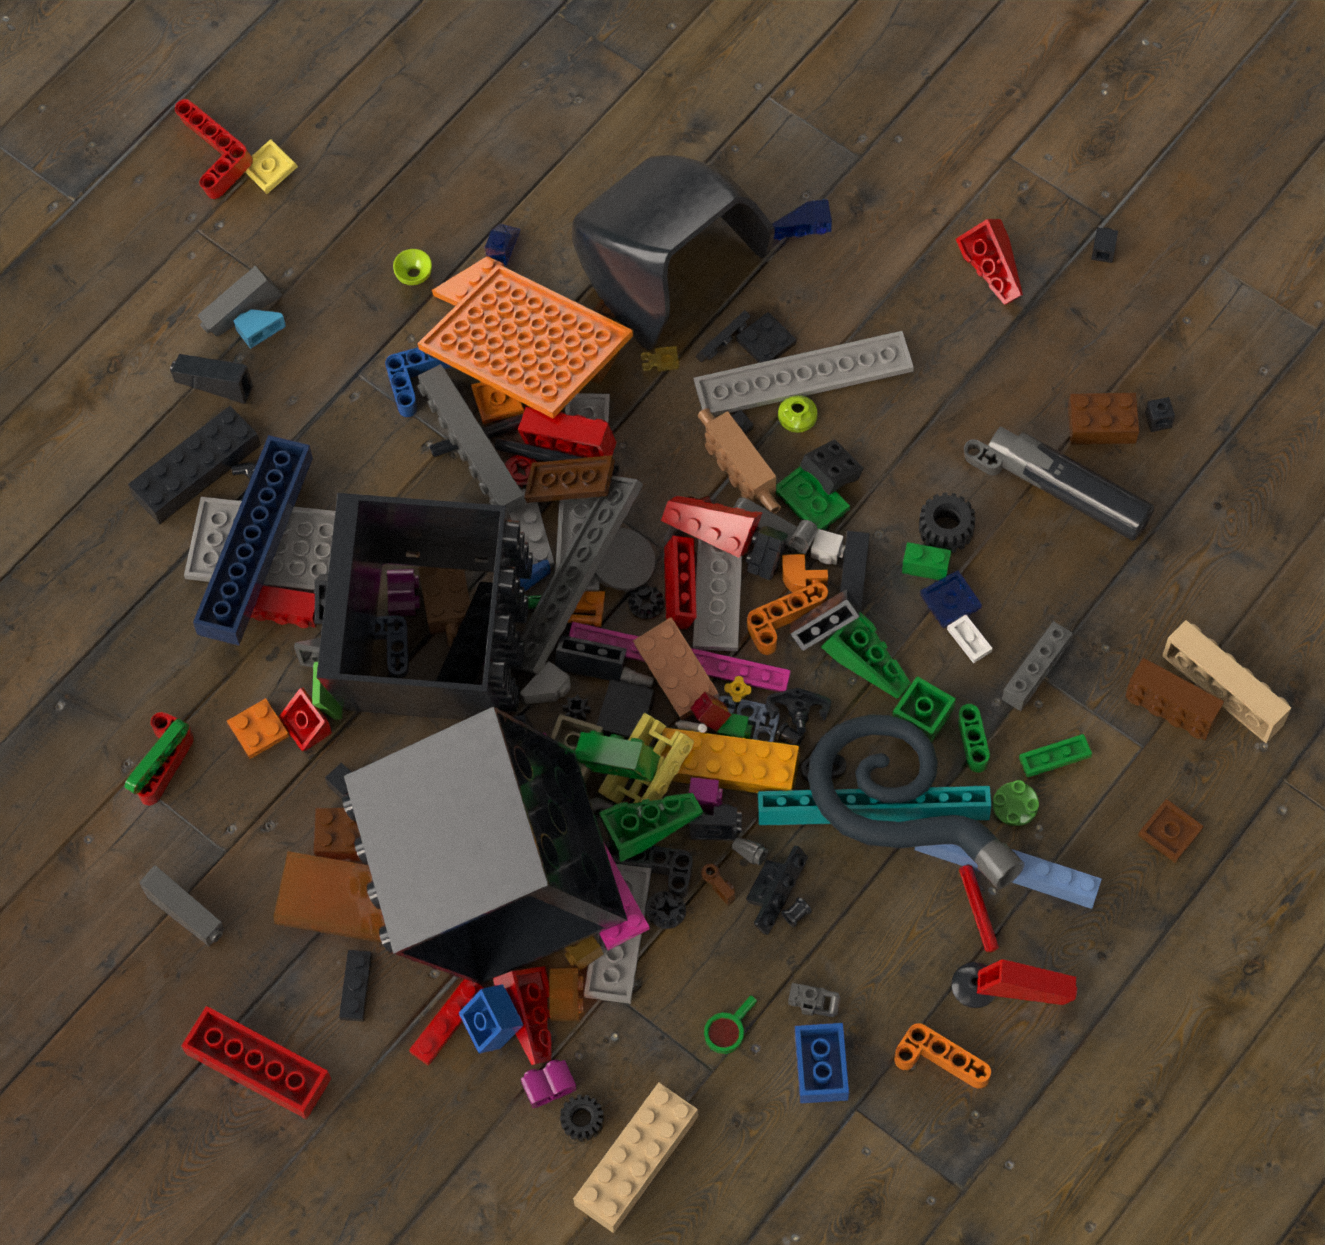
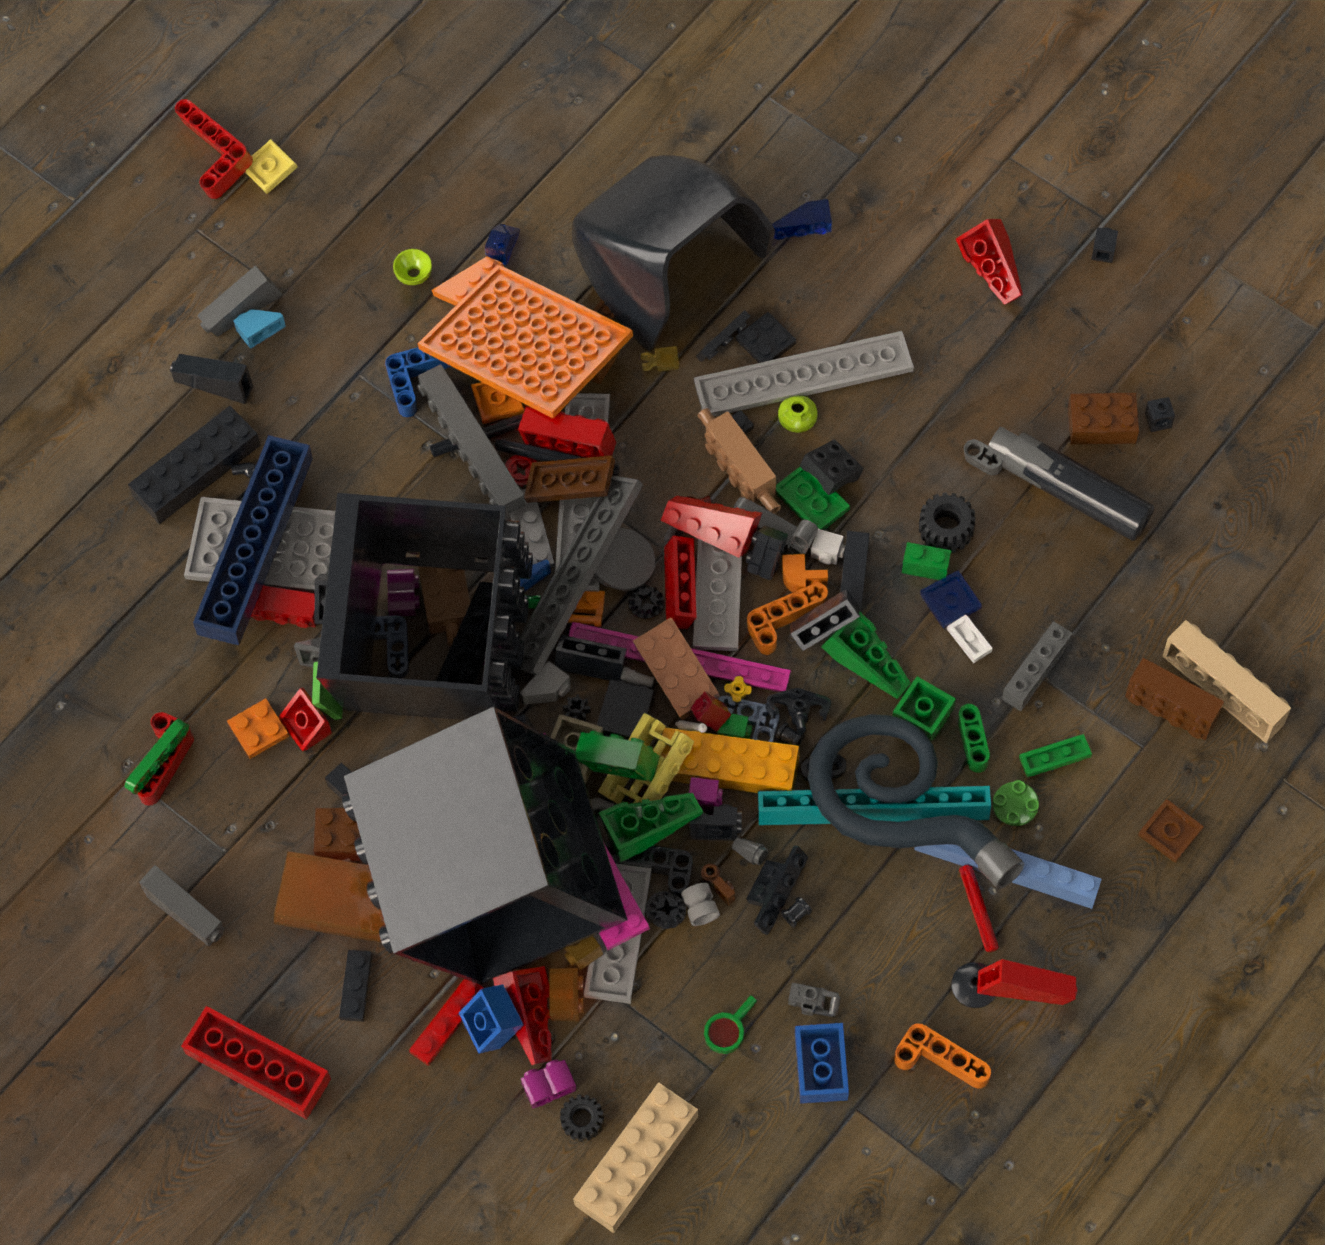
(700, 906): none -> light grey wheel

